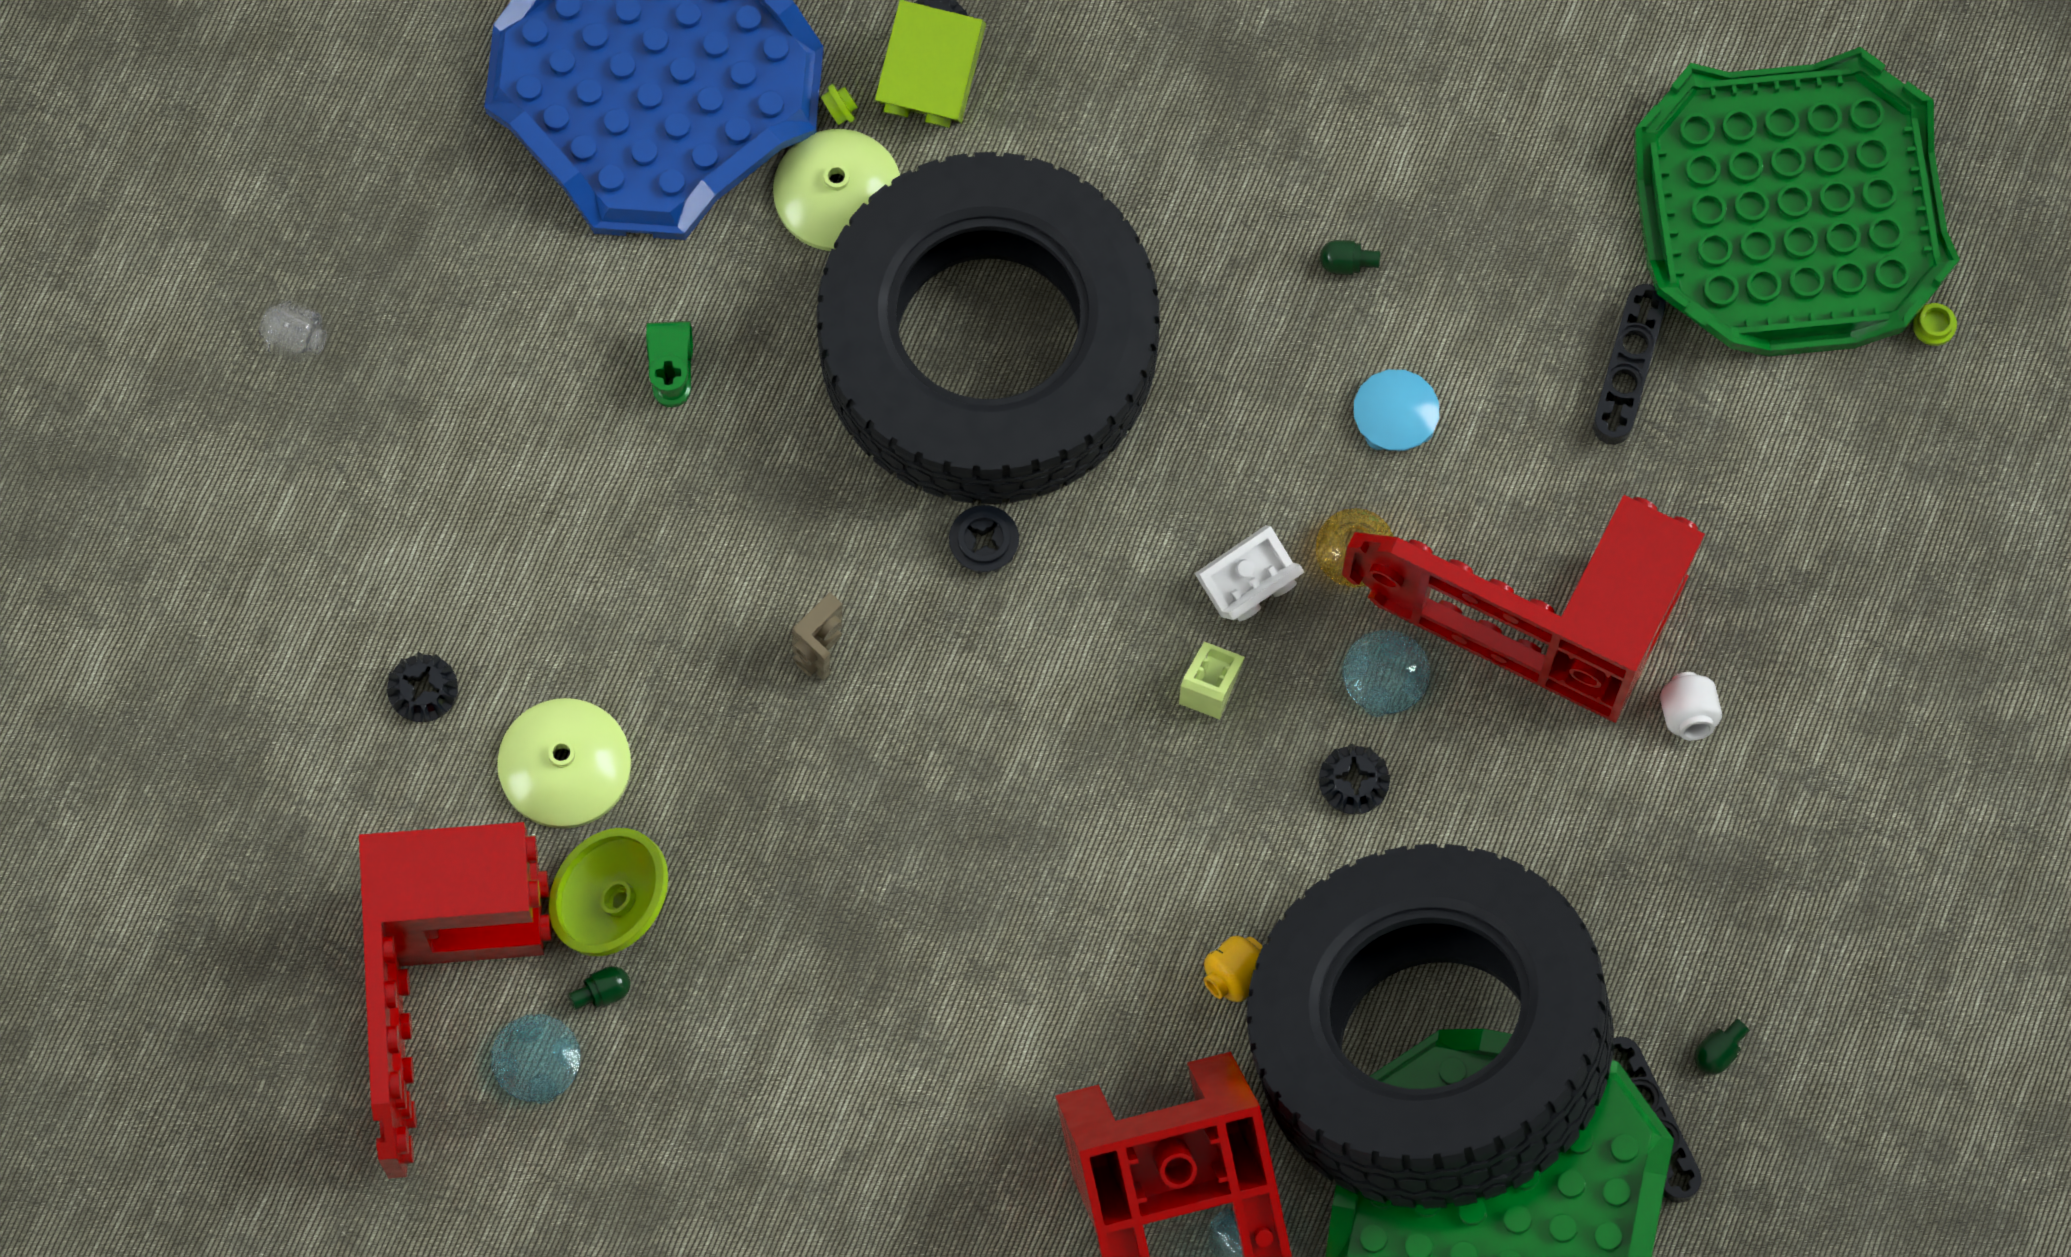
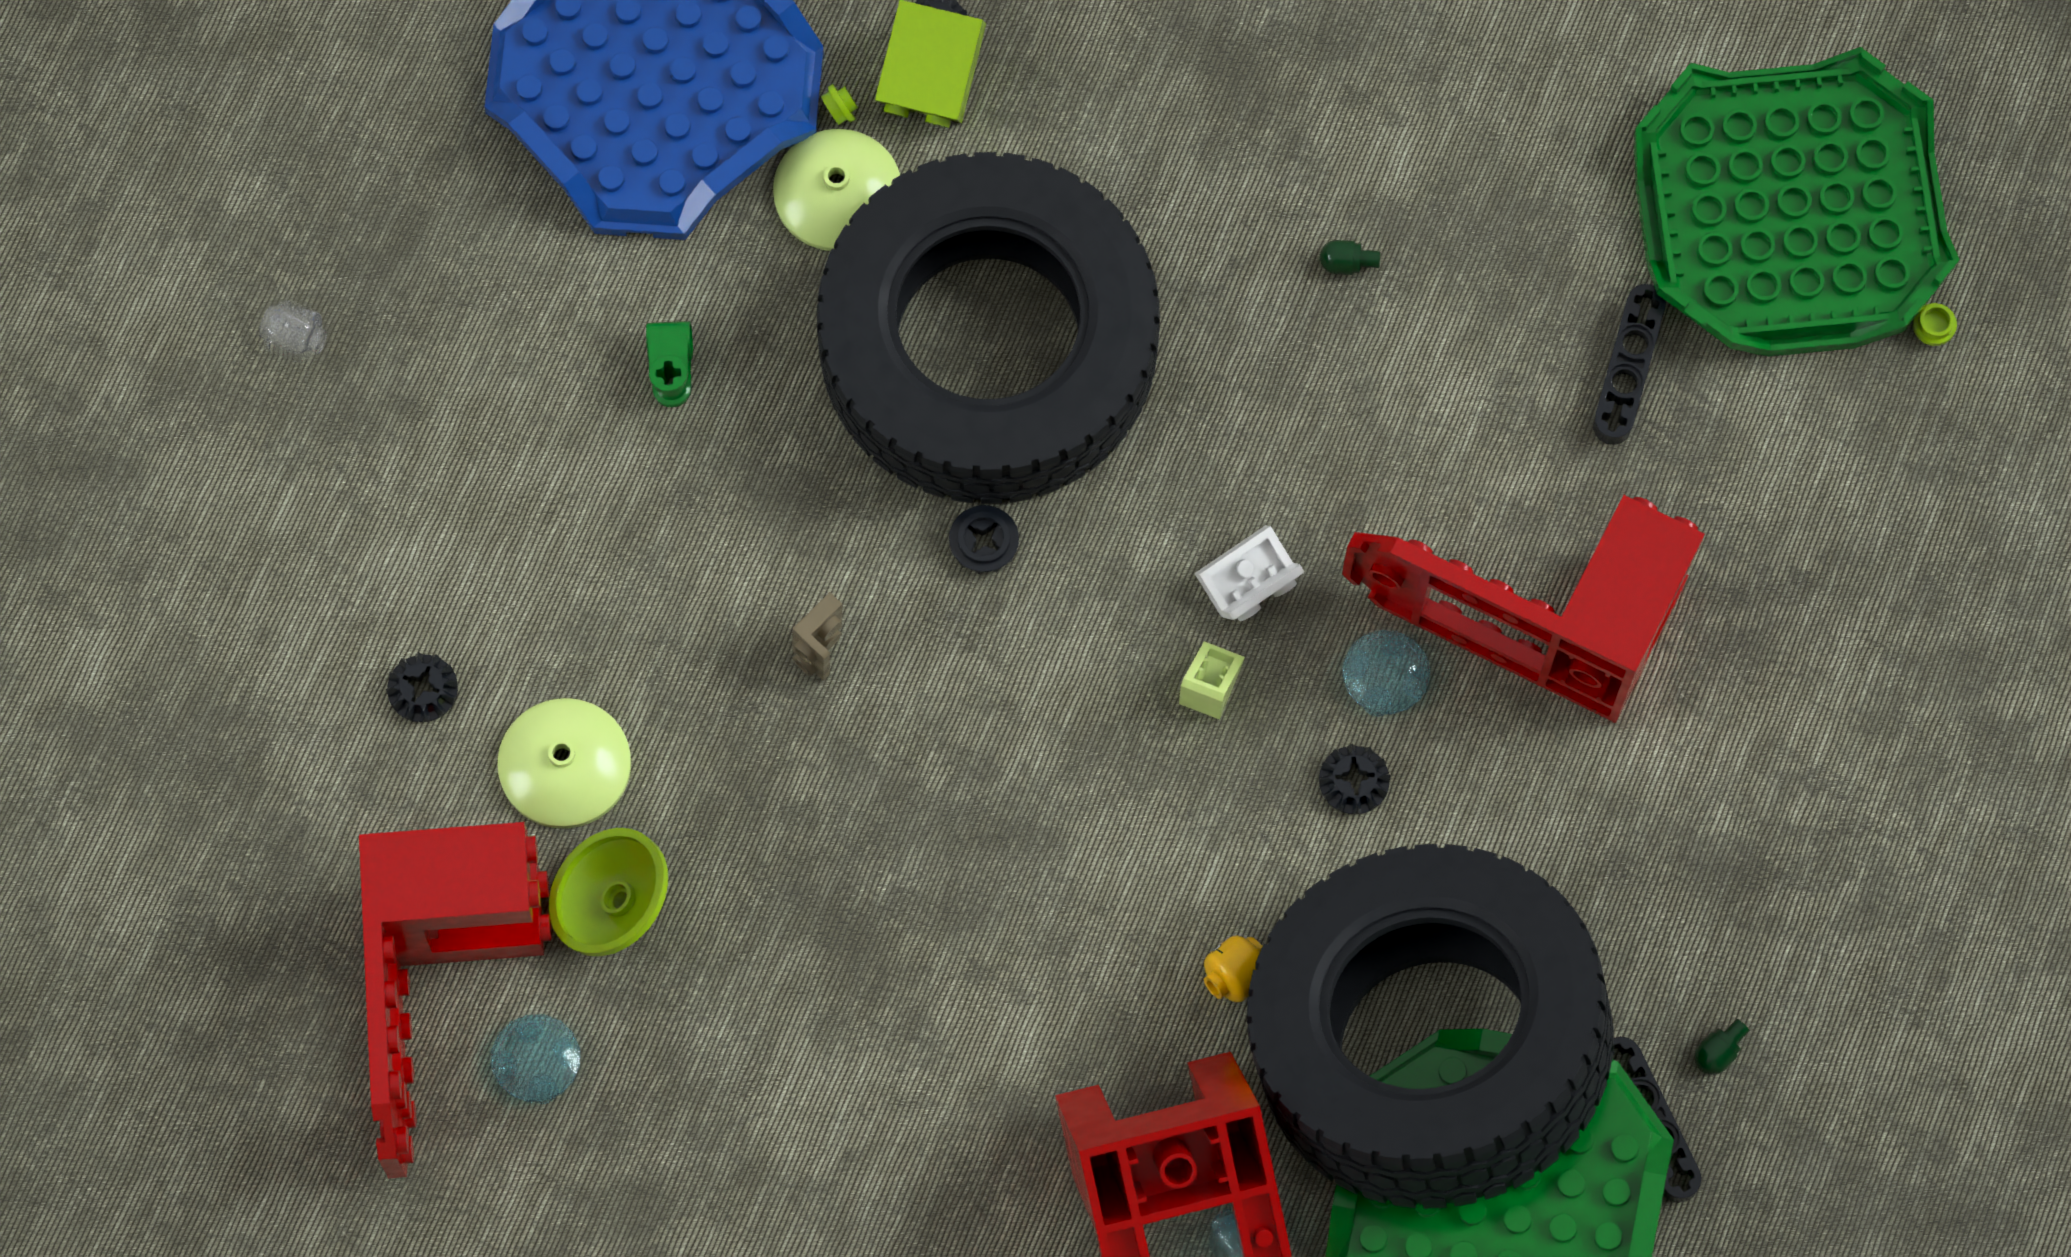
(601, 988): dark green cylinder -> none
(1330, 540): clear yellow piece -> none
(1396, 410): medium azure dish -> none
(1691, 706): white head -> none

